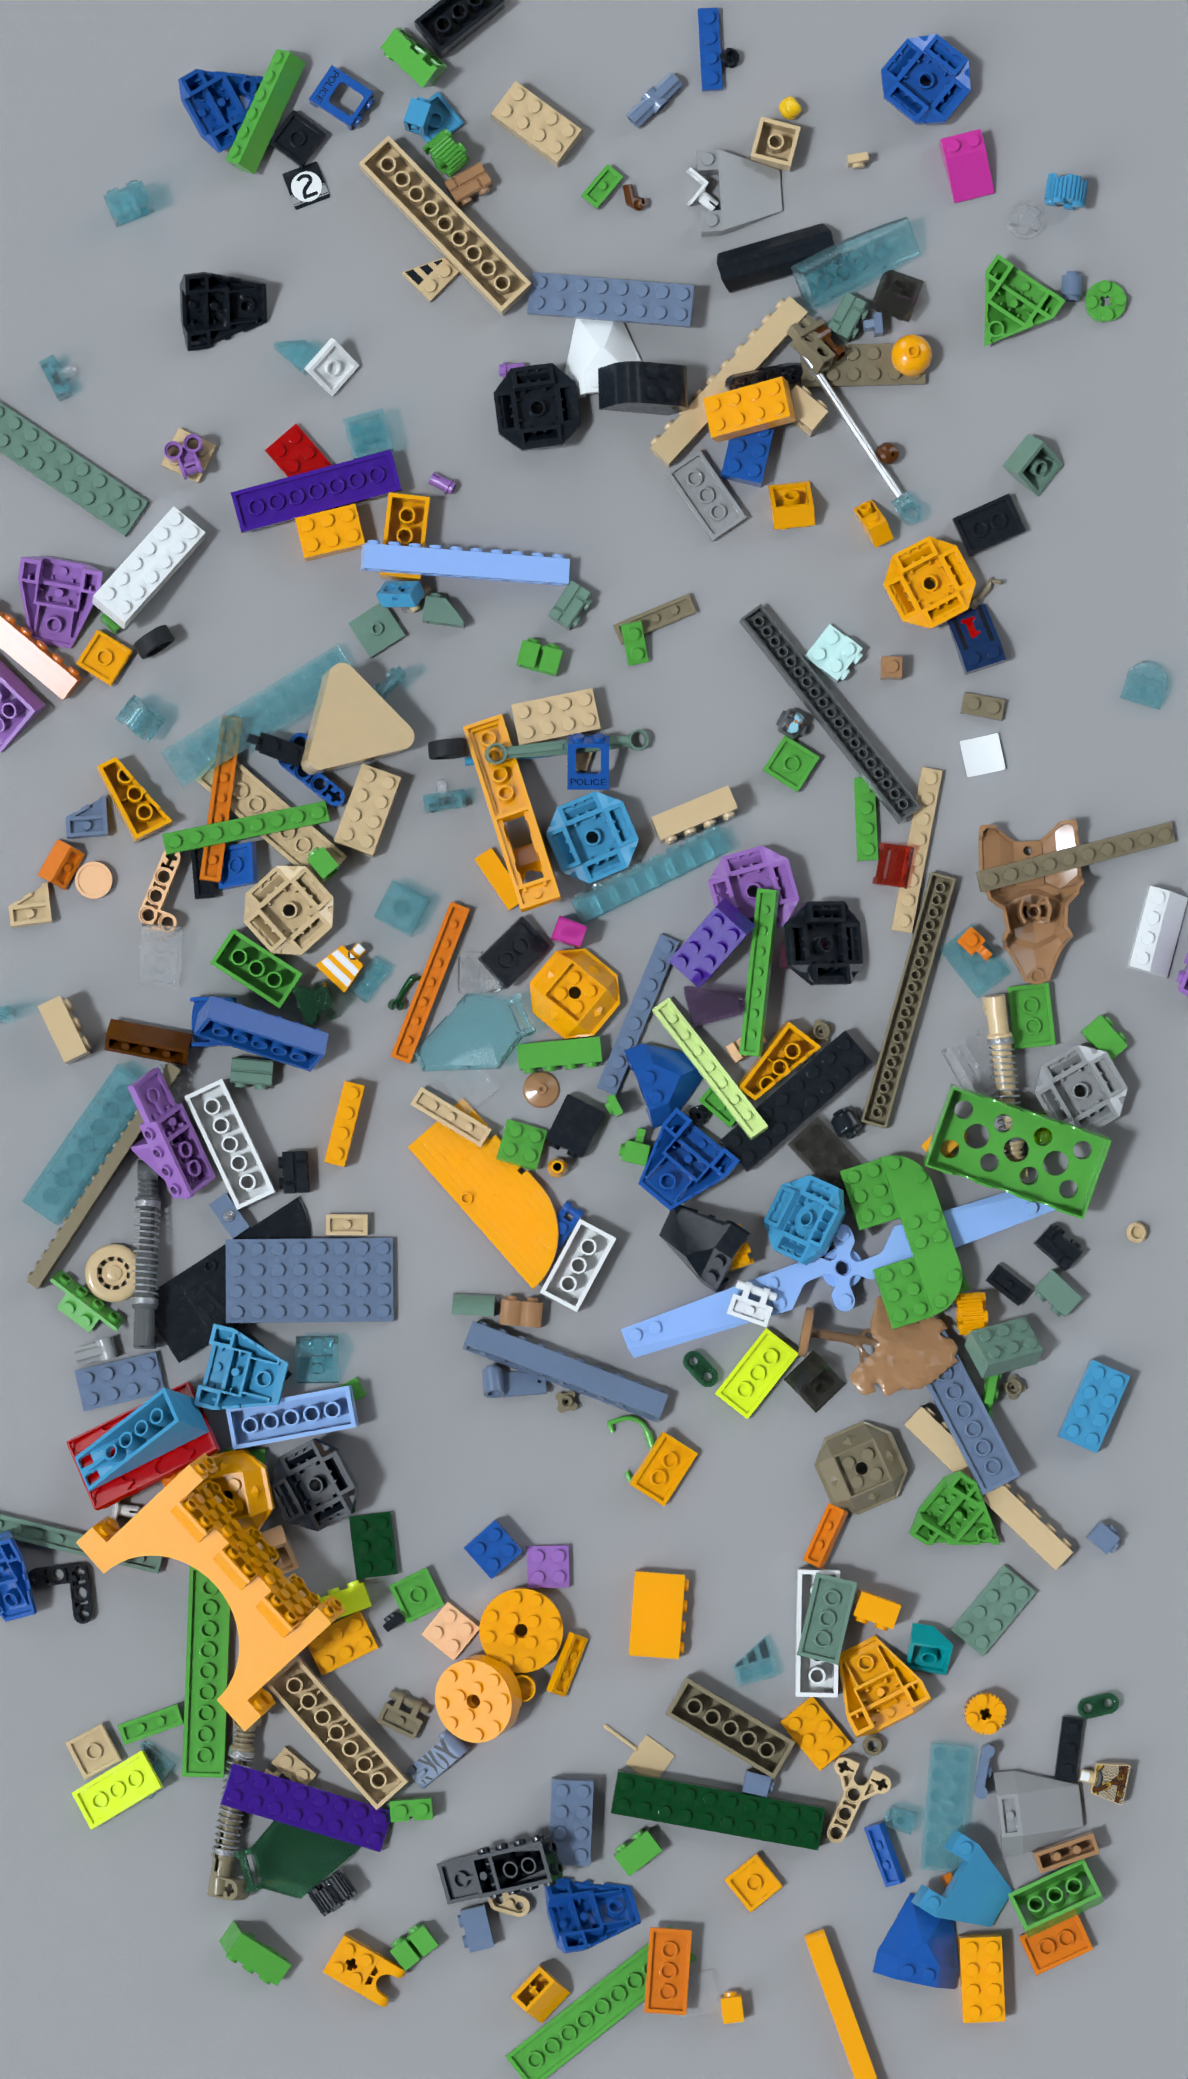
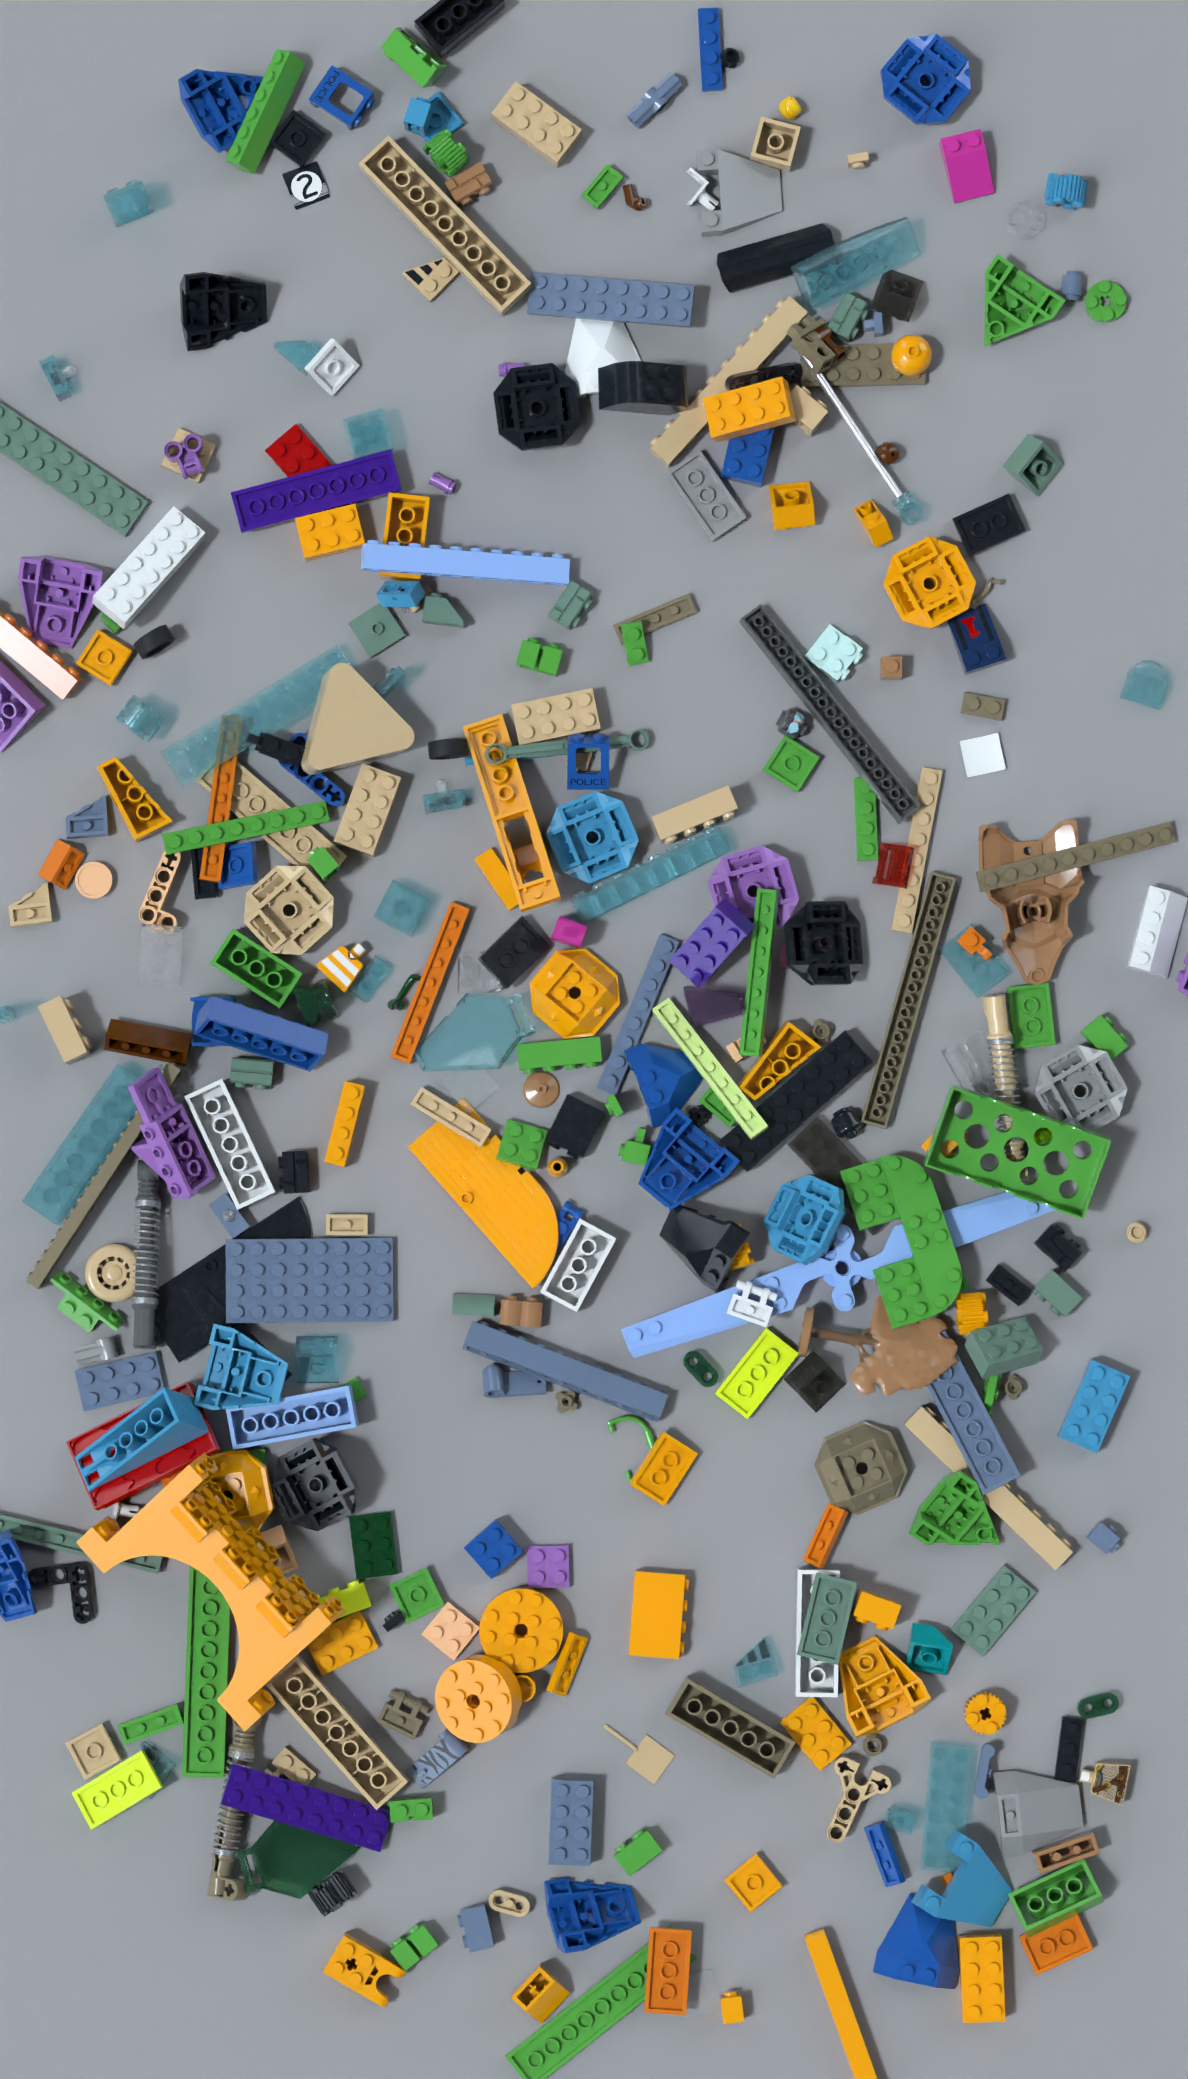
(254, 1955): bright green wedge -> none
(501, 1869): black wedge -> none
(717, 1809): dark green brick -> none
(757, 1783): sand blue brick -> none

